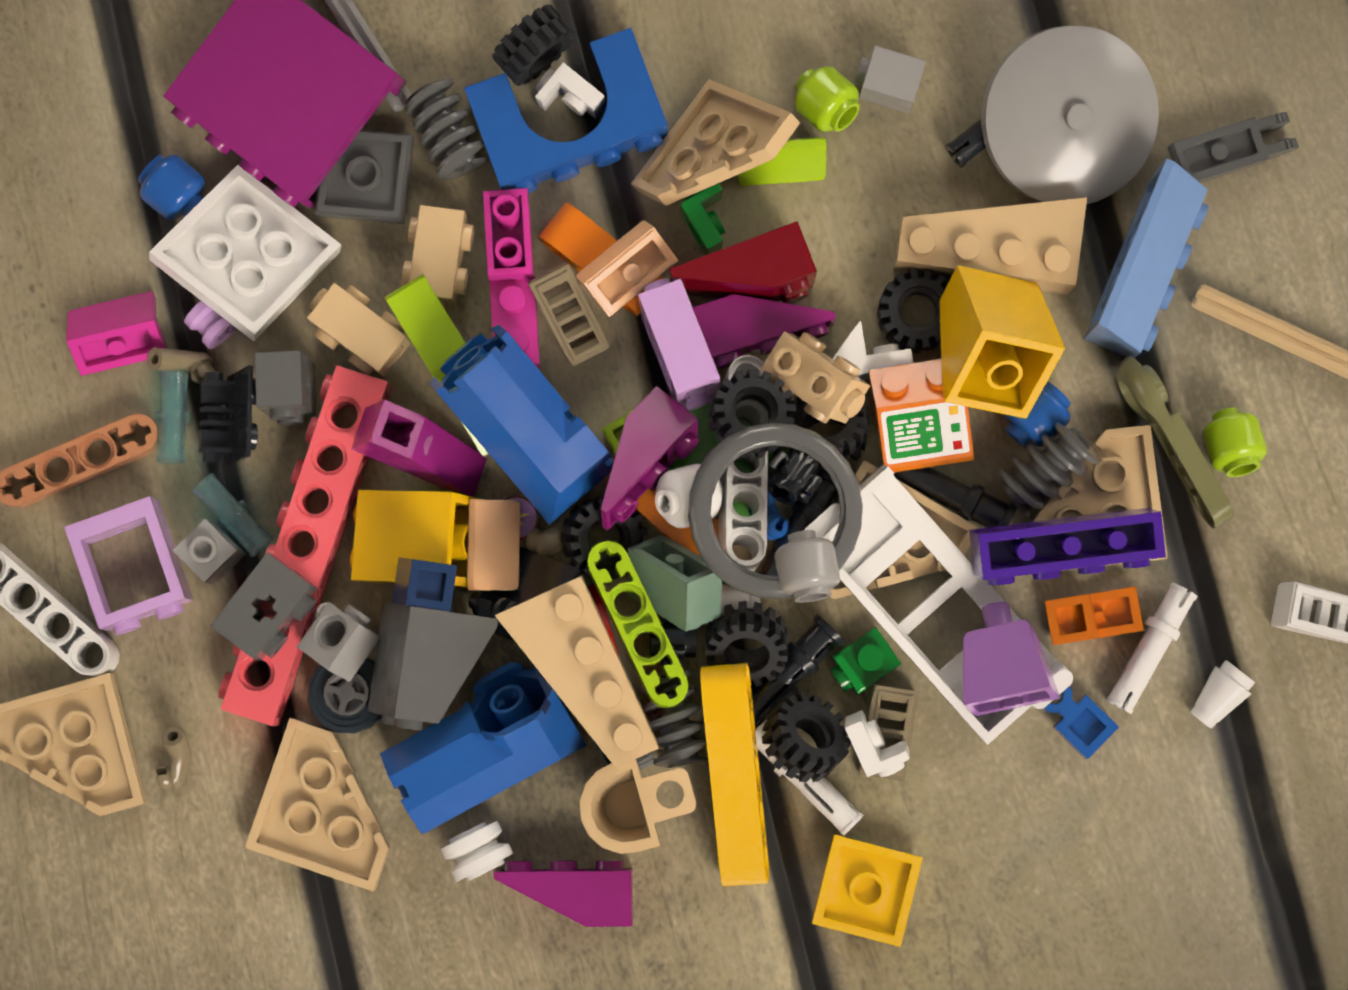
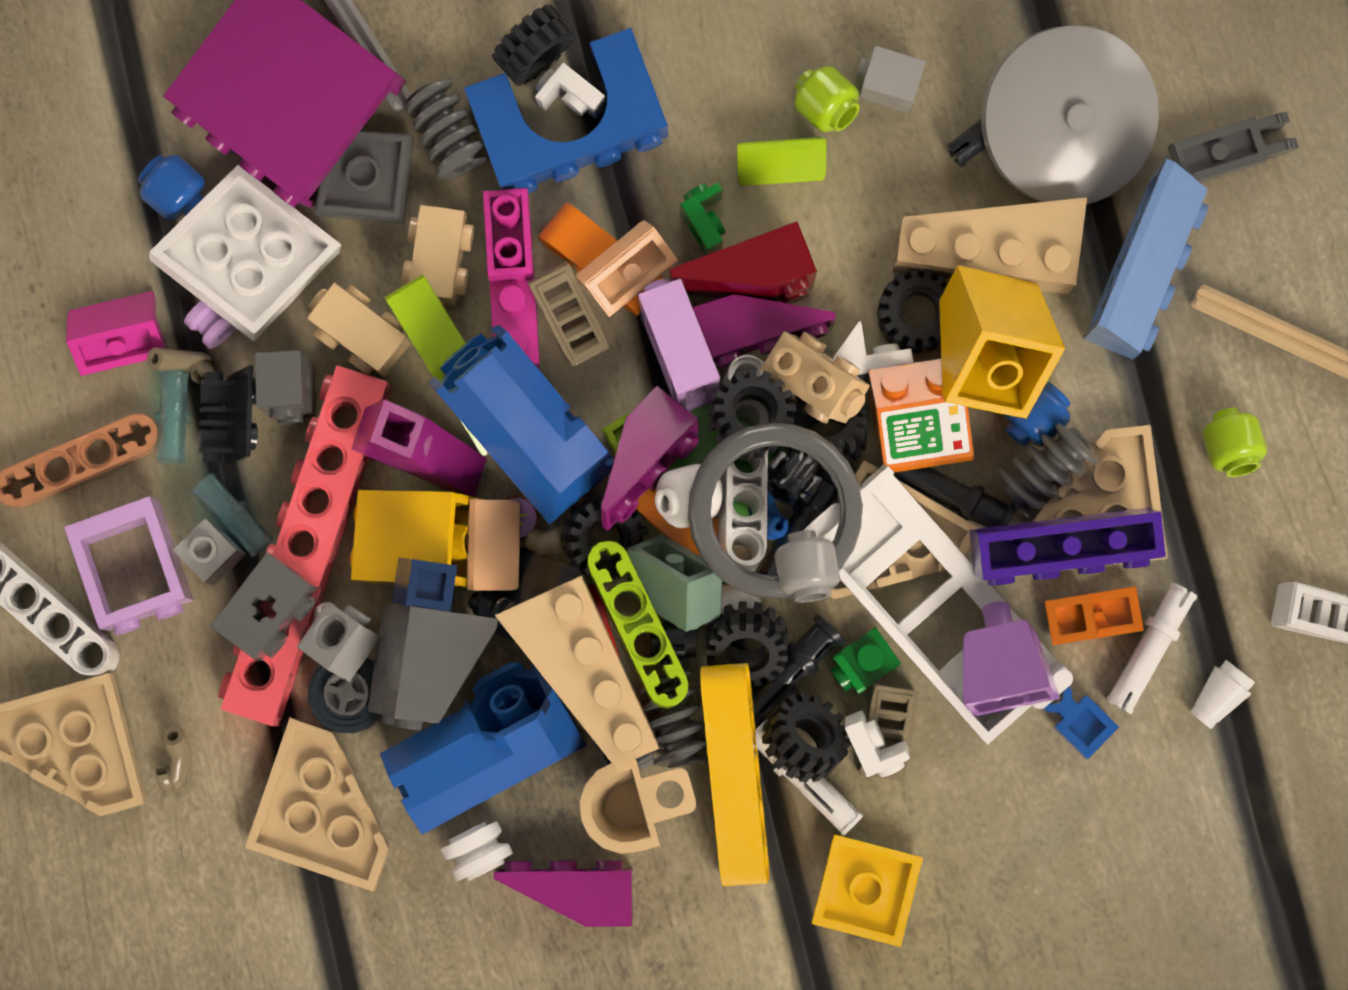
(713, 141): tan plate -> none
(1147, 397): olive beam -> none

